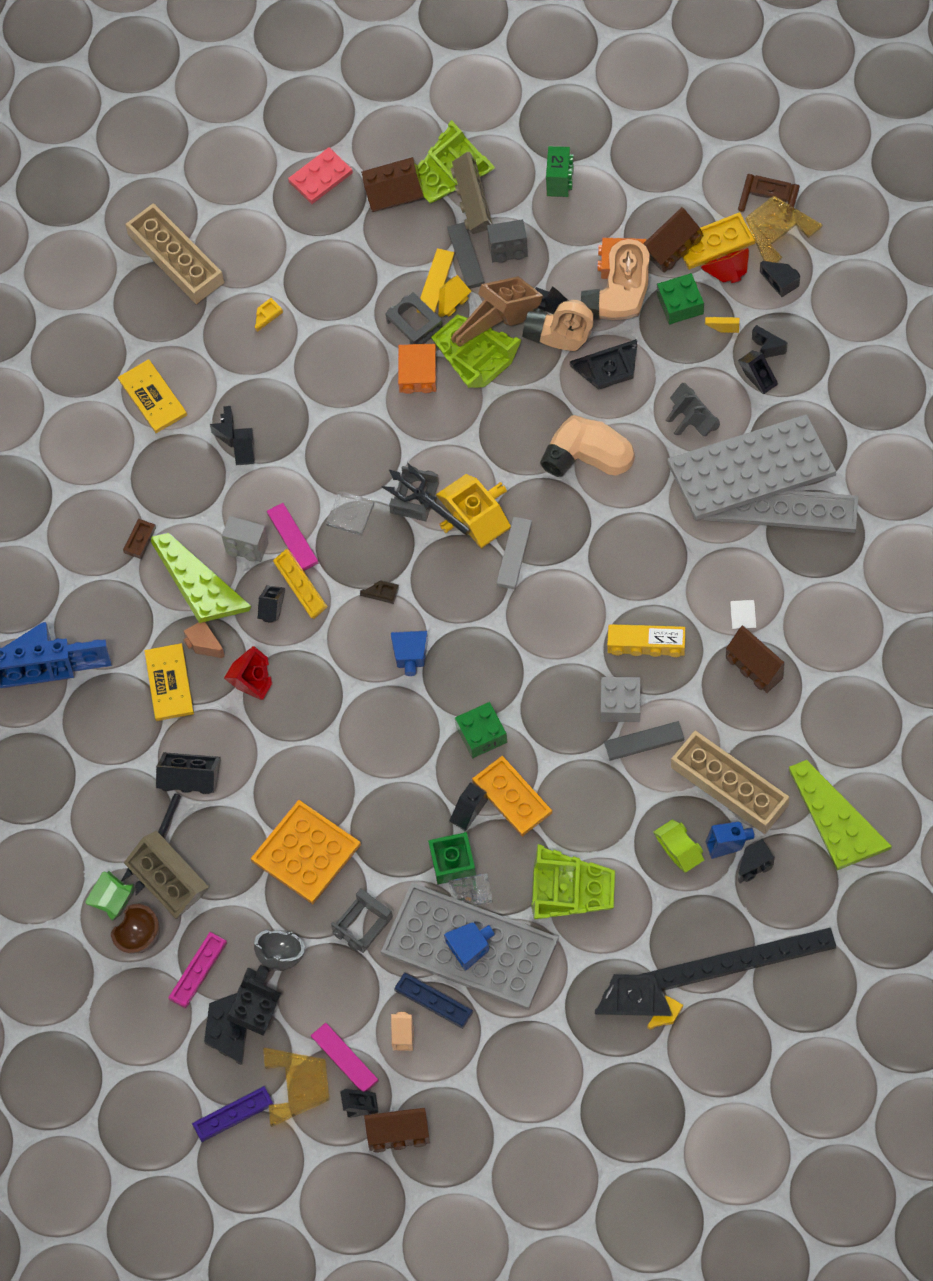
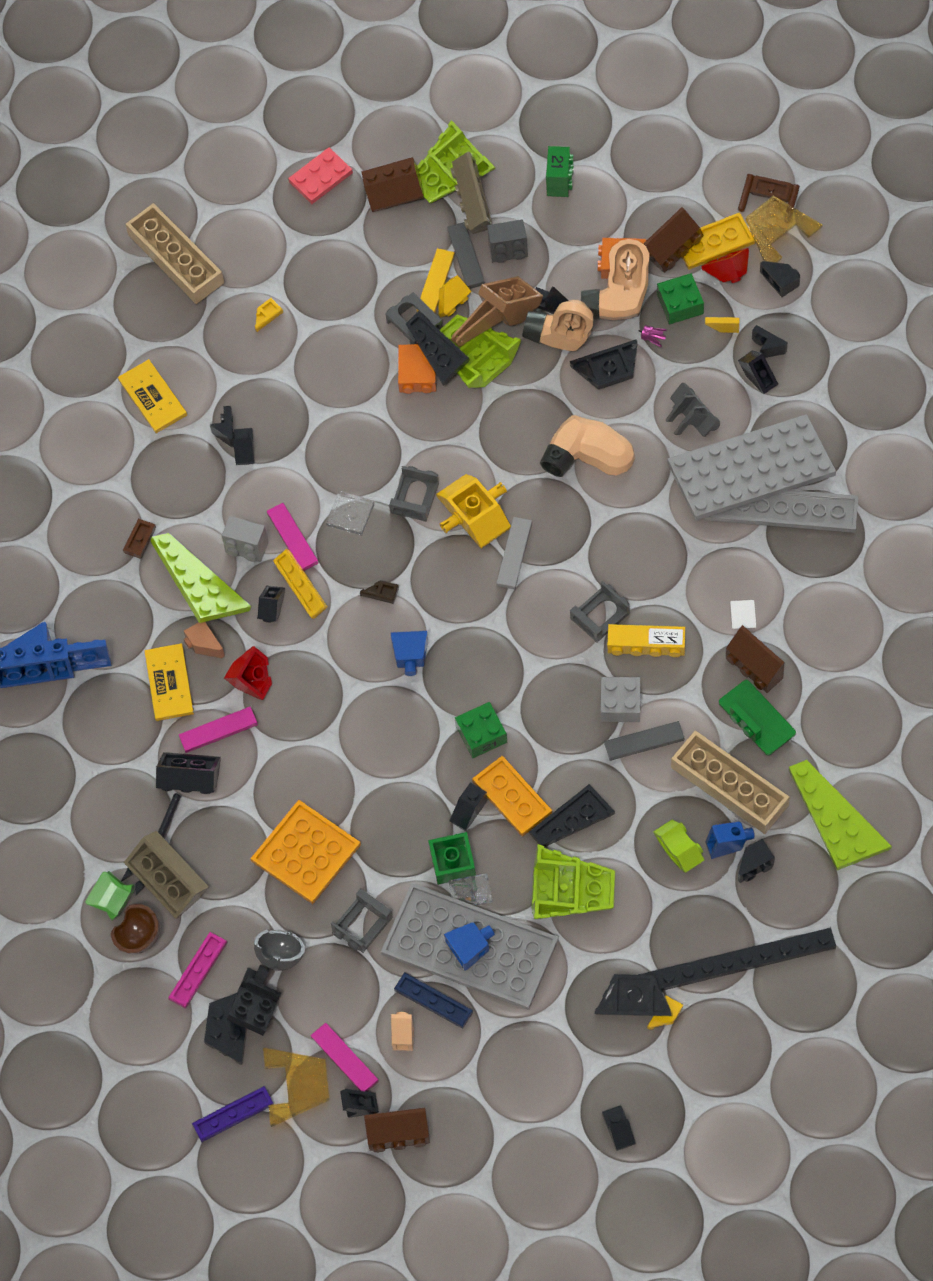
(218, 729): none -> dark pink tile
(424, 498): black piece -> none
(440, 352): none -> black wing
(576, 814): none -> black wing
(605, 593): none -> dark grey panel
(619, 1128): none -> black slope
(650, 333): none -> flat silver piece
(757, 717): none -> green bracket

